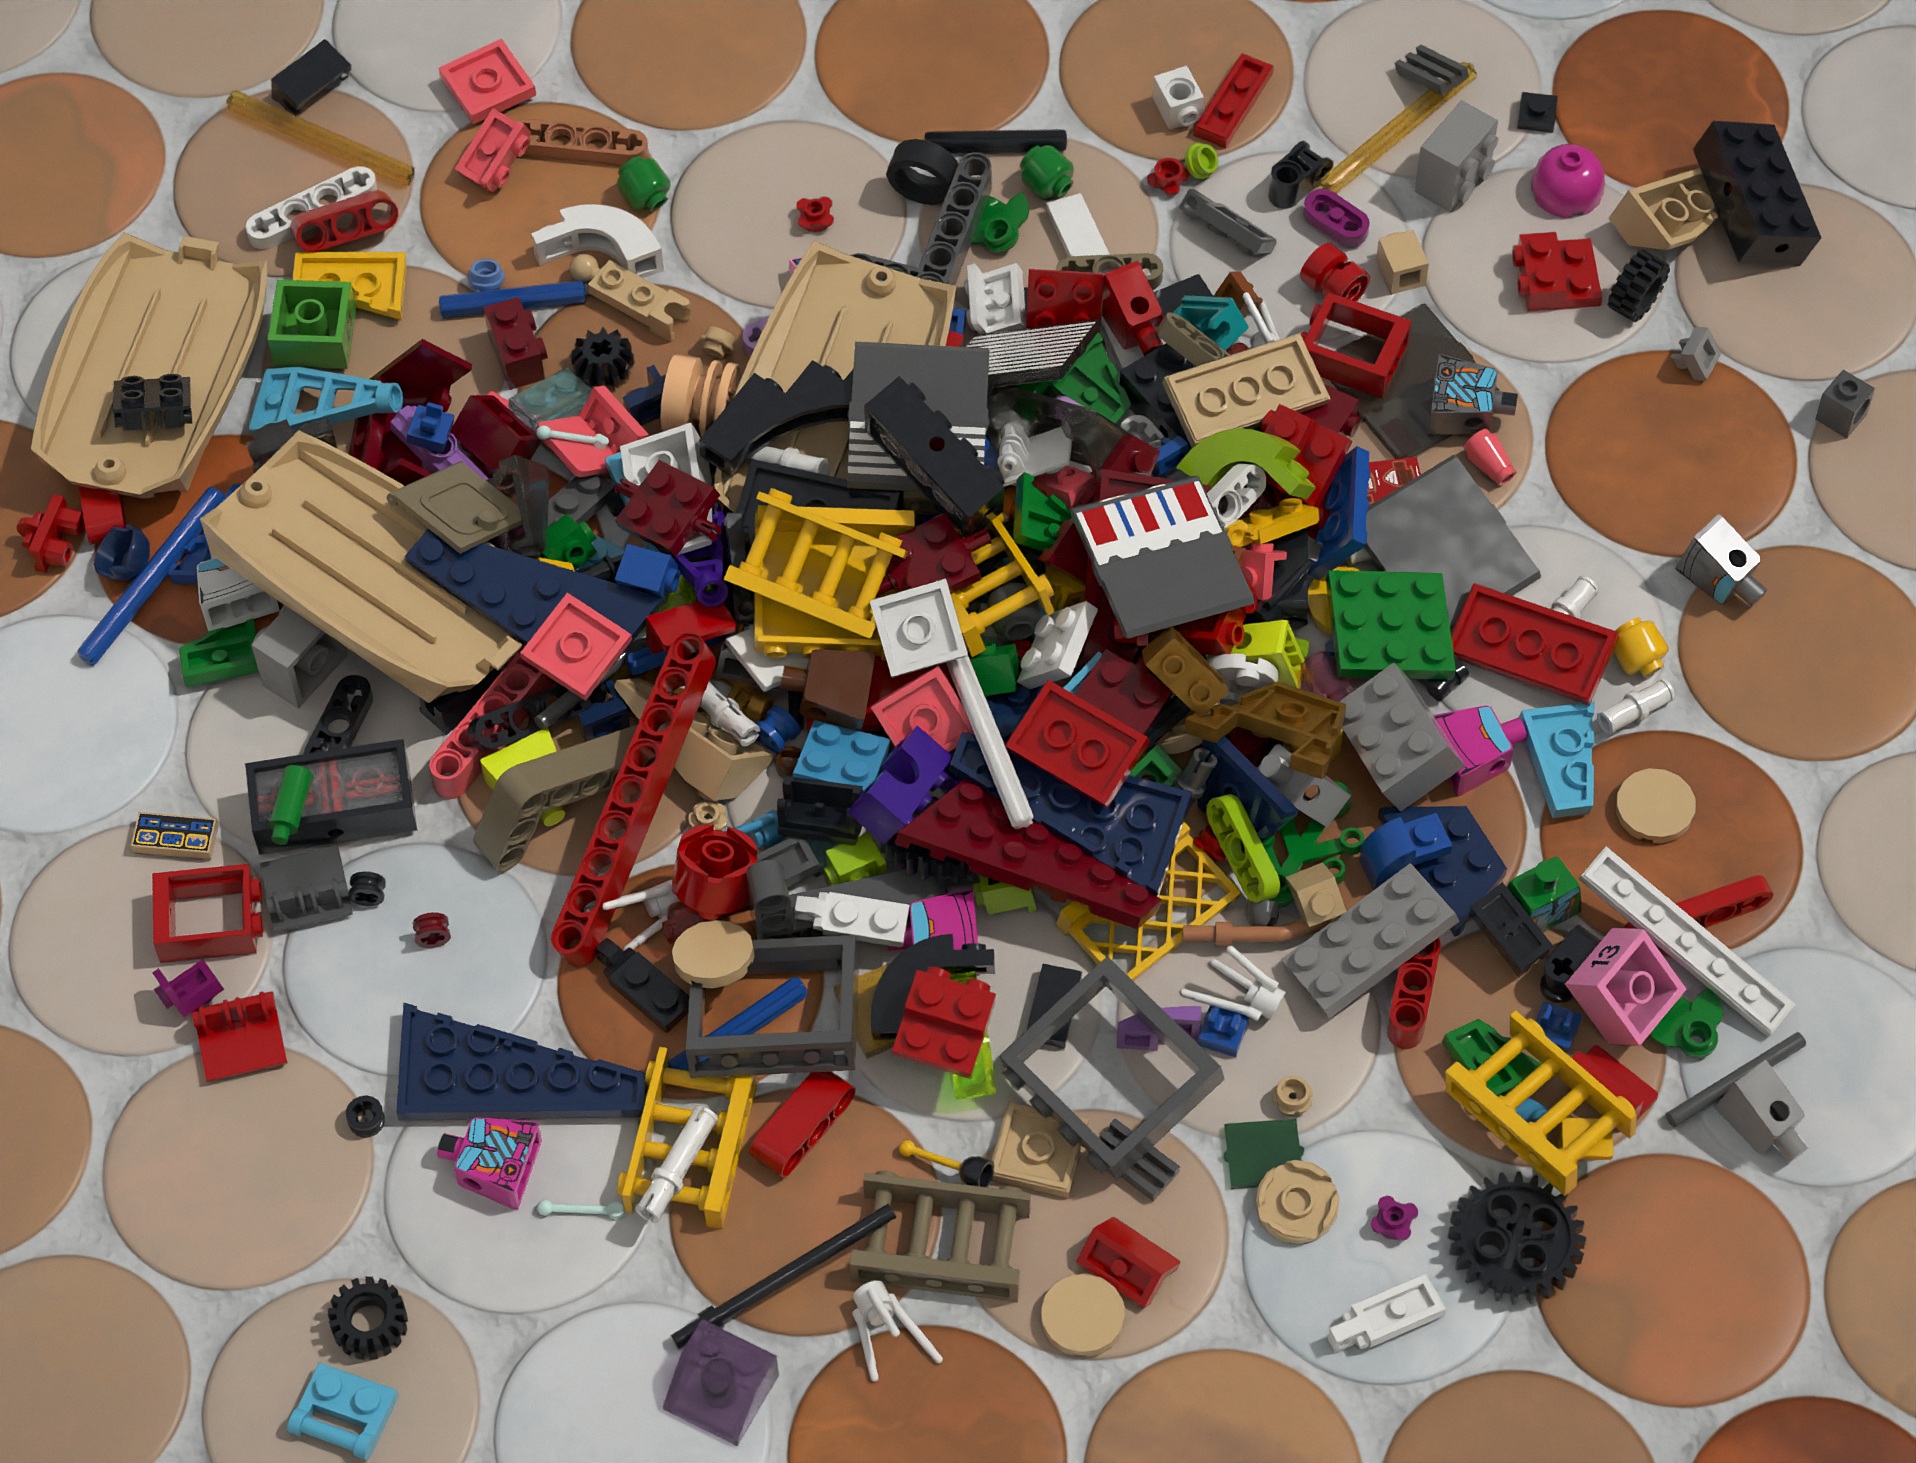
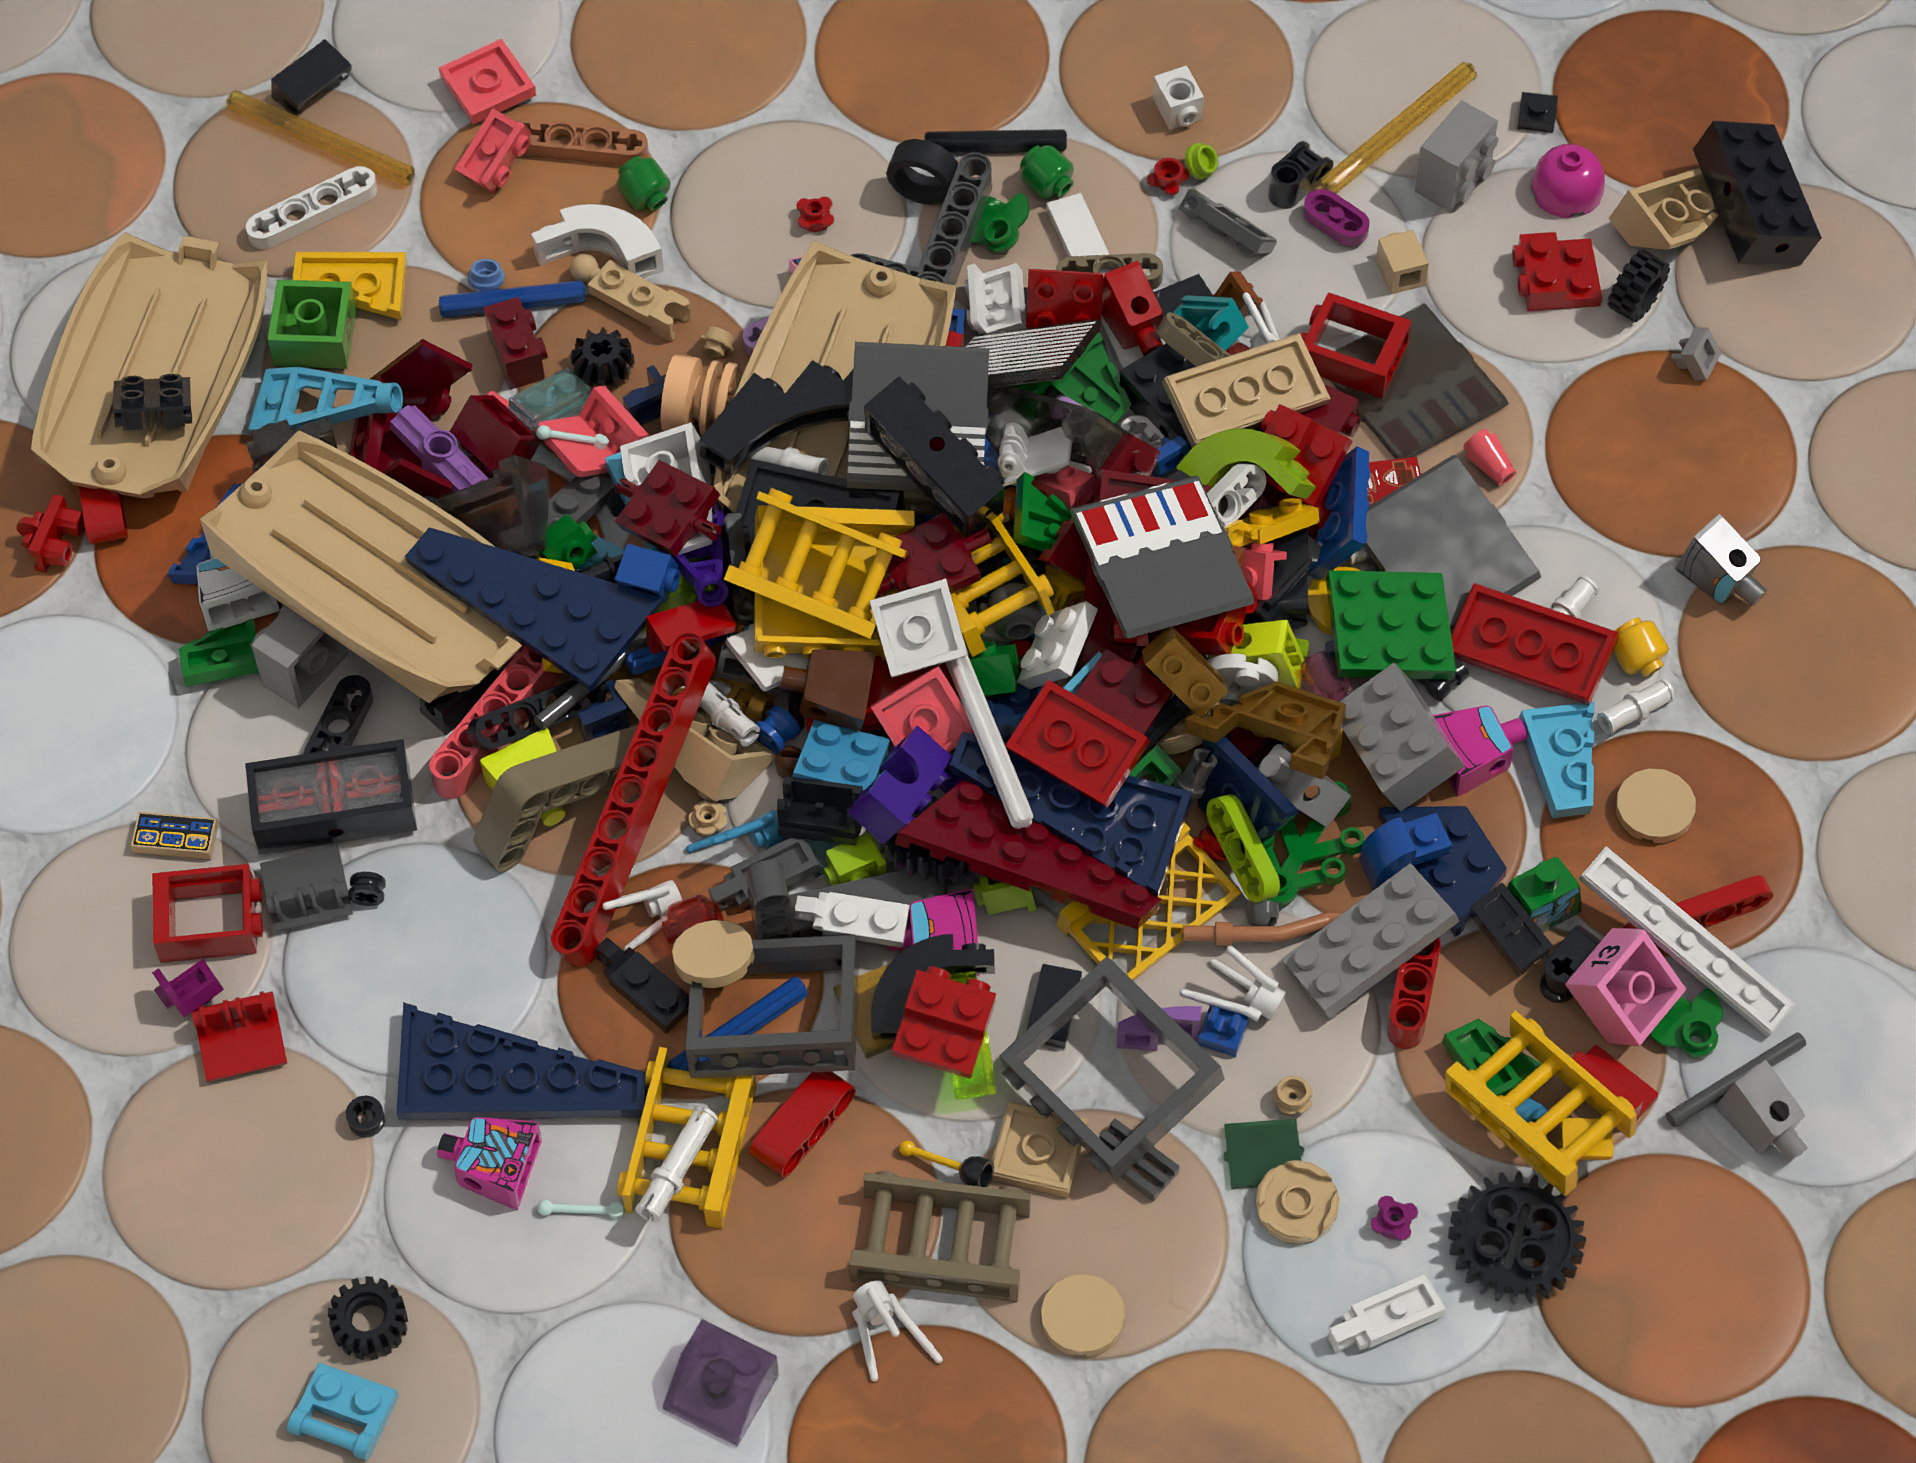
(122, 554): dark blue hair -> none
(149, 579): blue axle -> none
(290, 803): green cylinder -> none
(361, 226): red beam -> none
(430, 427): blue tile -> none
(431, 930): dark red bush -> none
(458, 506): dark tan container -> none
(576, 646): coral plate -> none
(713, 870): red brick -> none
(787, 1273): black bar -> none
(1127, 1260): red panel -> none
(1233, 100): red tile -> none
(1316, 894): tan brick -> none
(1331, 272): red wheel -> none
(1436, 66): dark grey tile -> none
(1466, 397): torso -> none
(1559, 1024): blue tile -> none
(1845, 403): dark grey brick -> none

